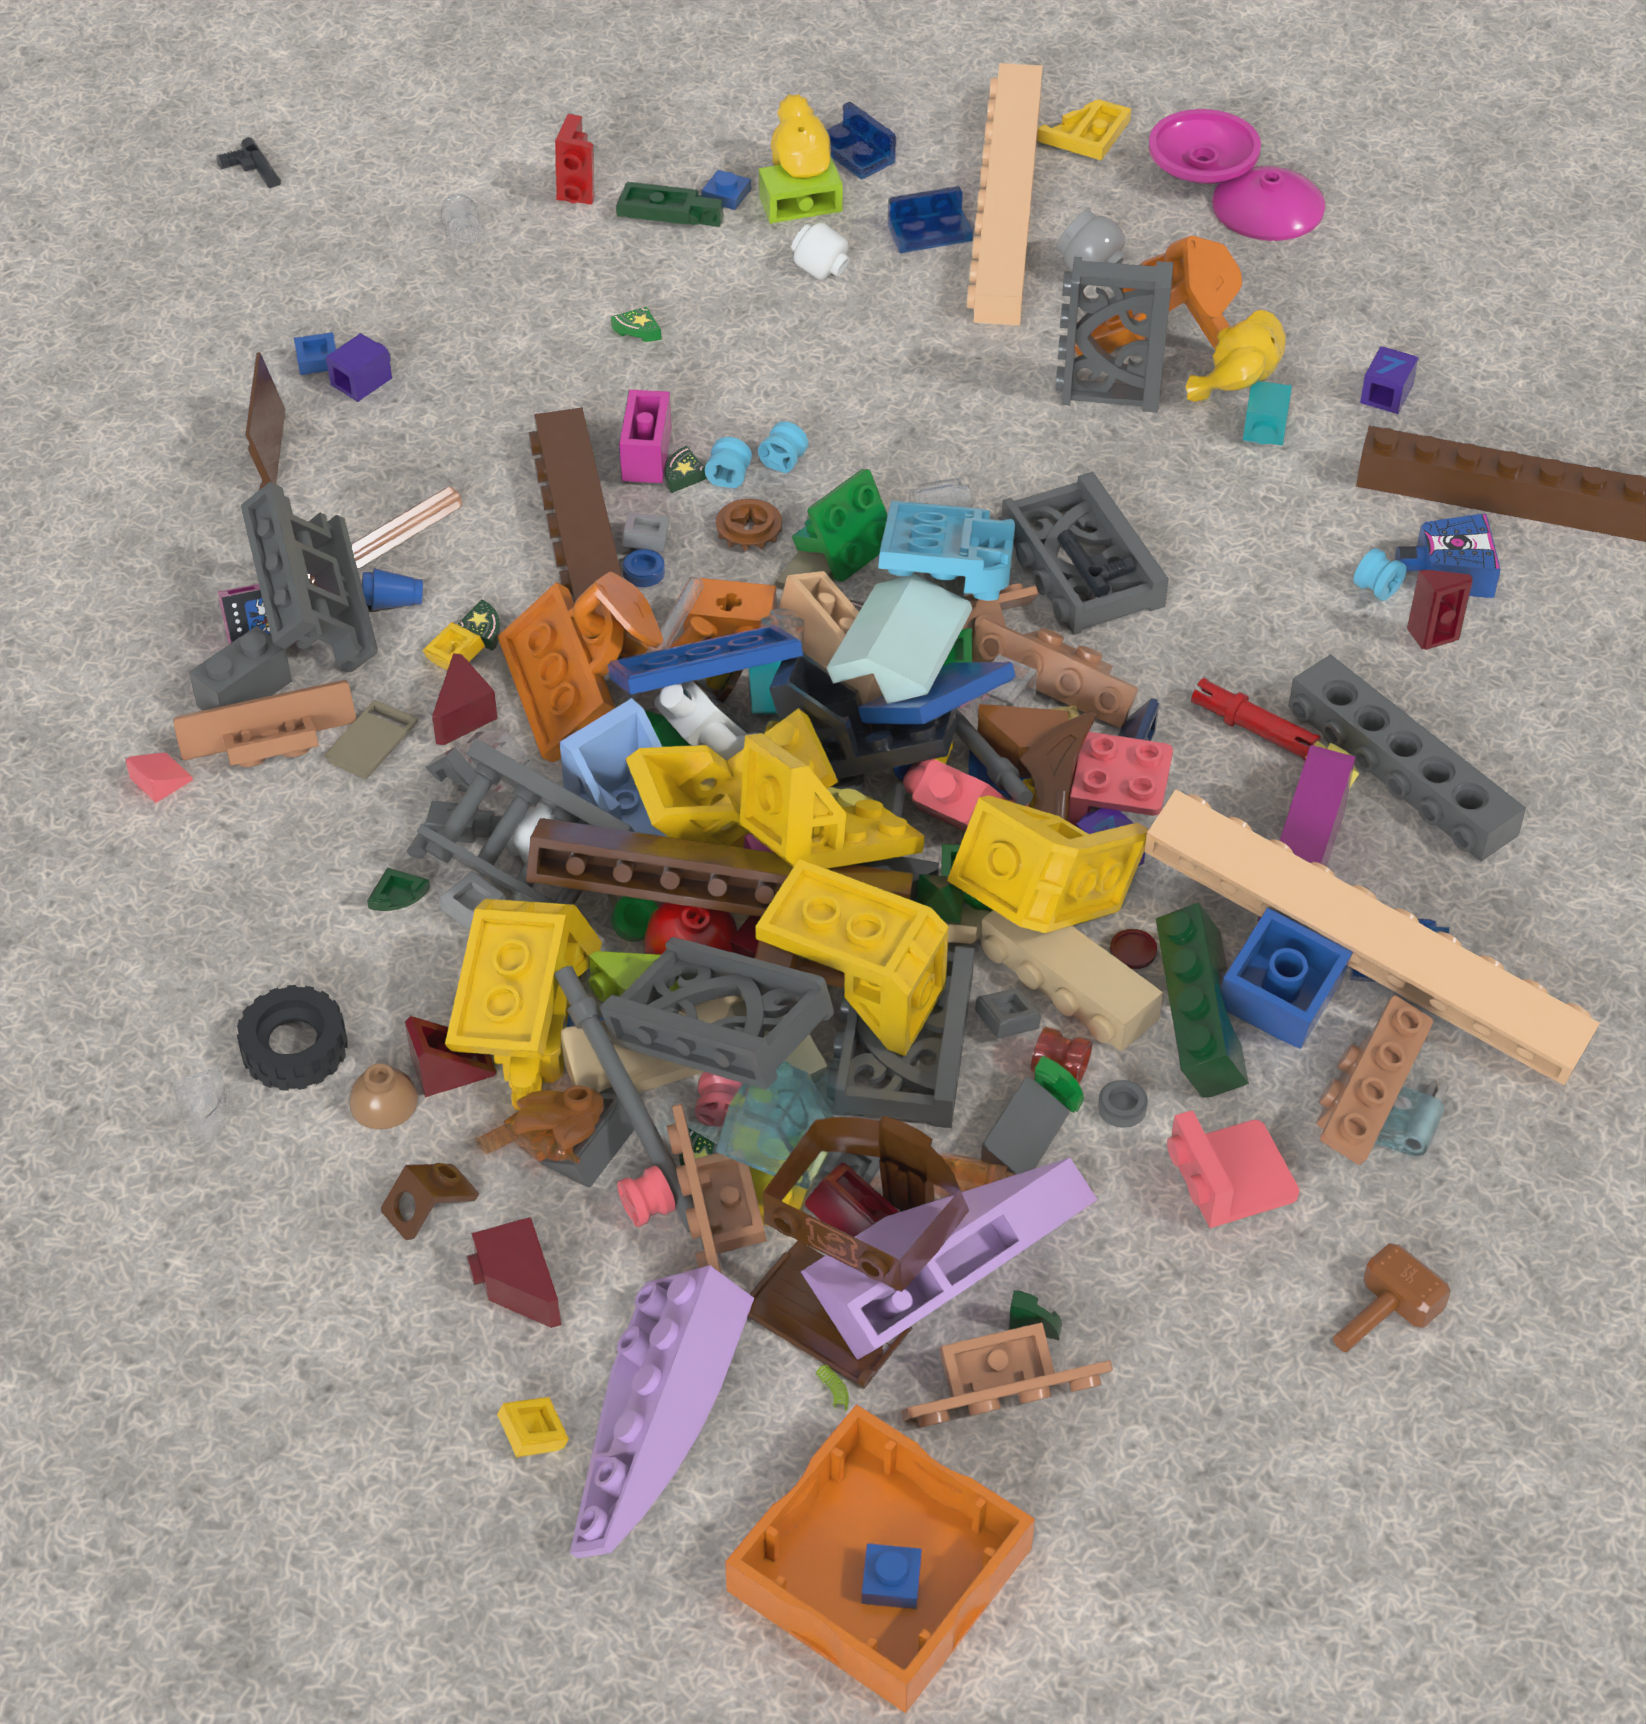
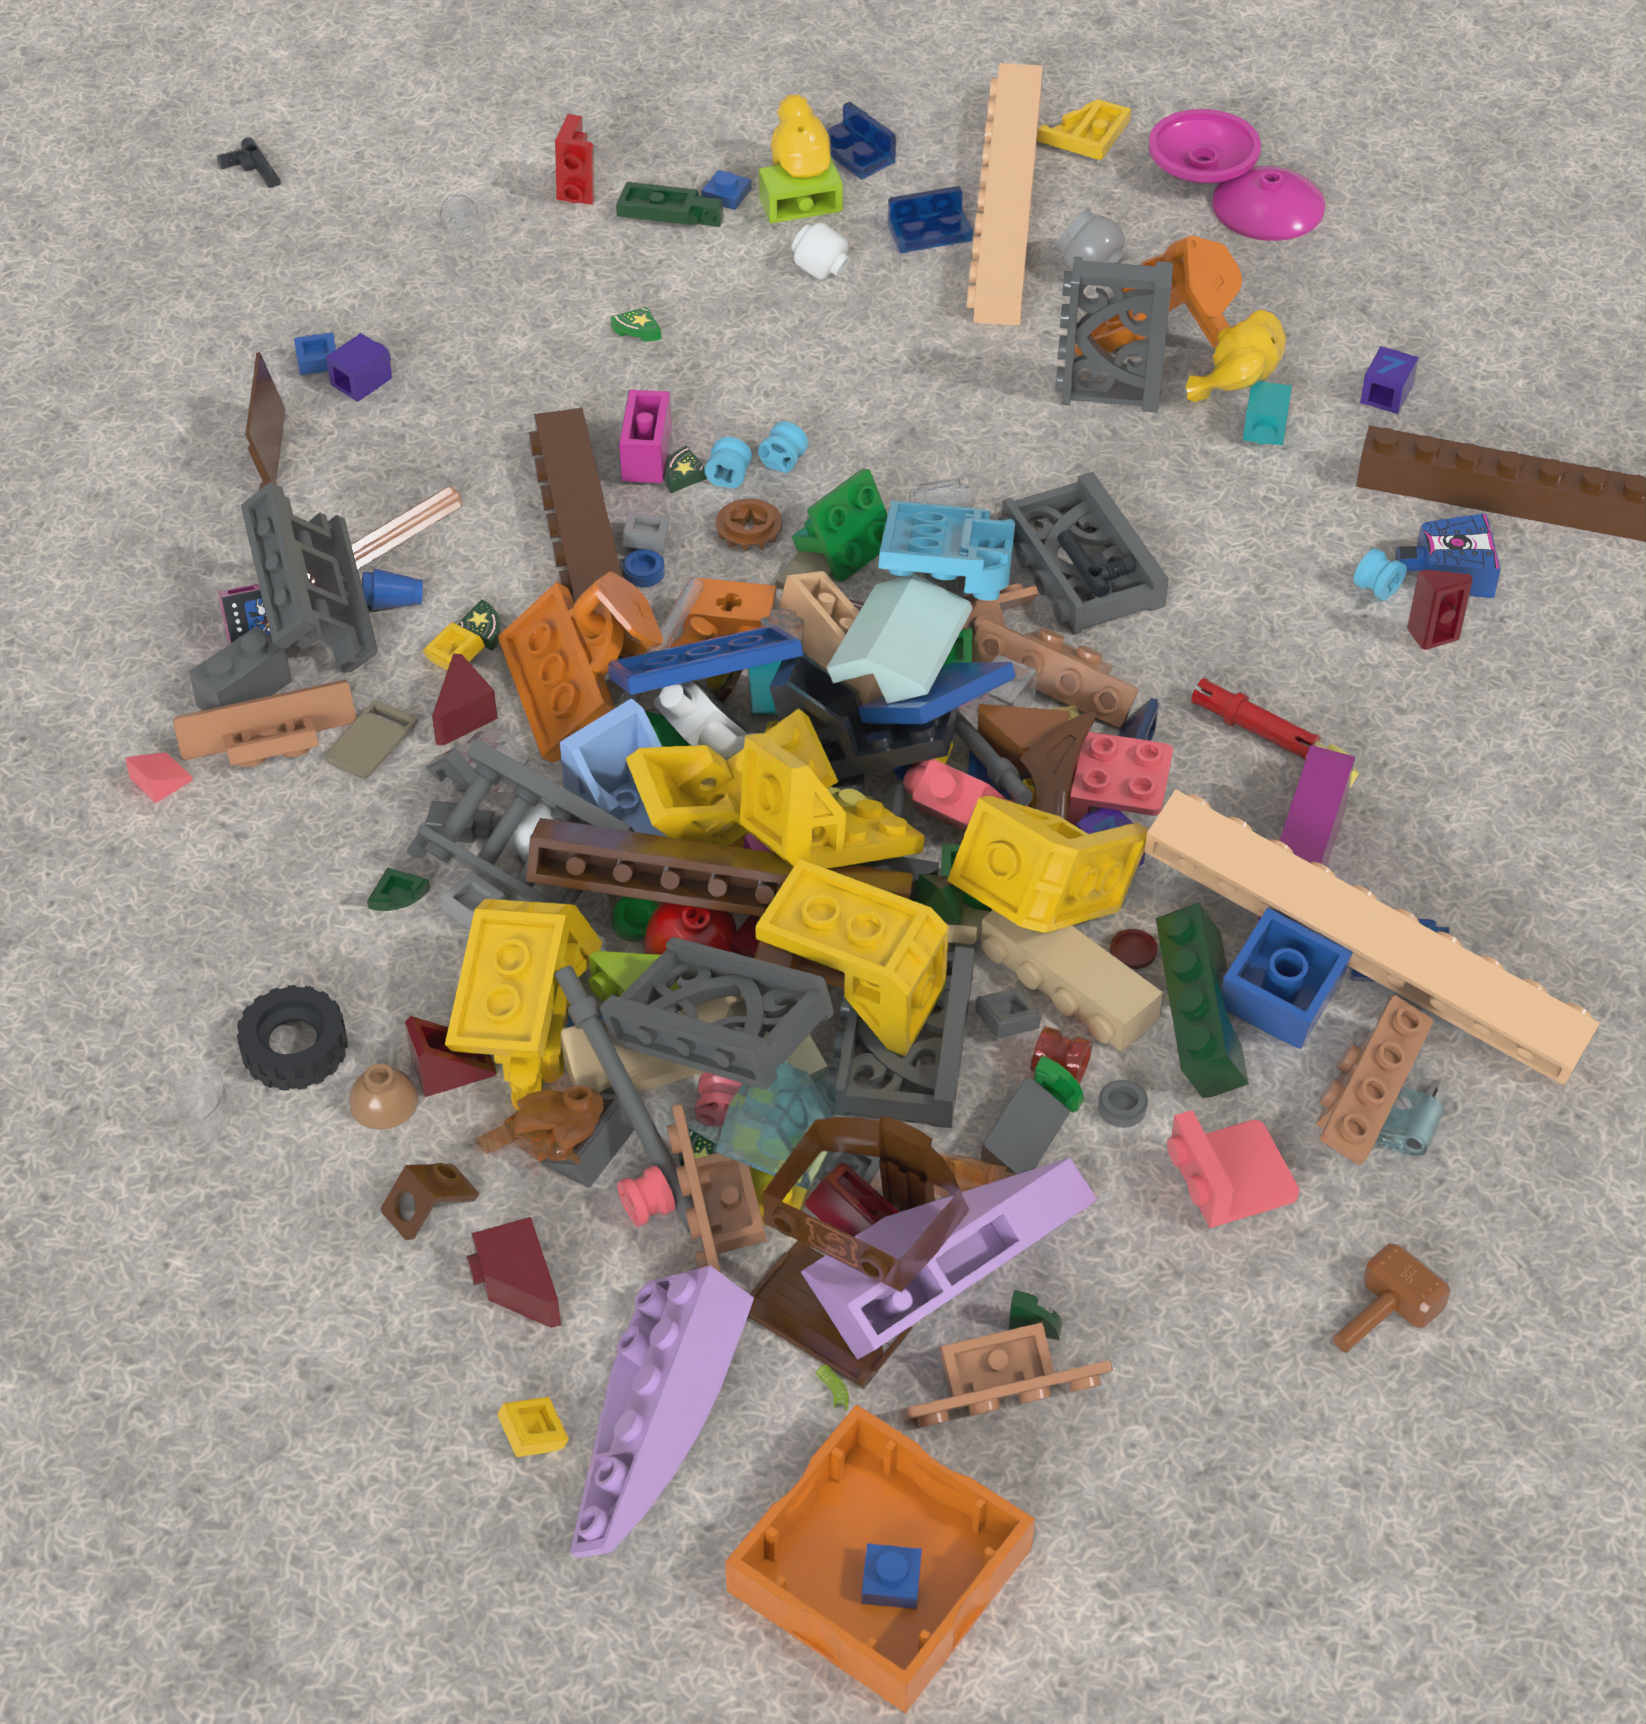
(1406, 758): dark grey brick -> none

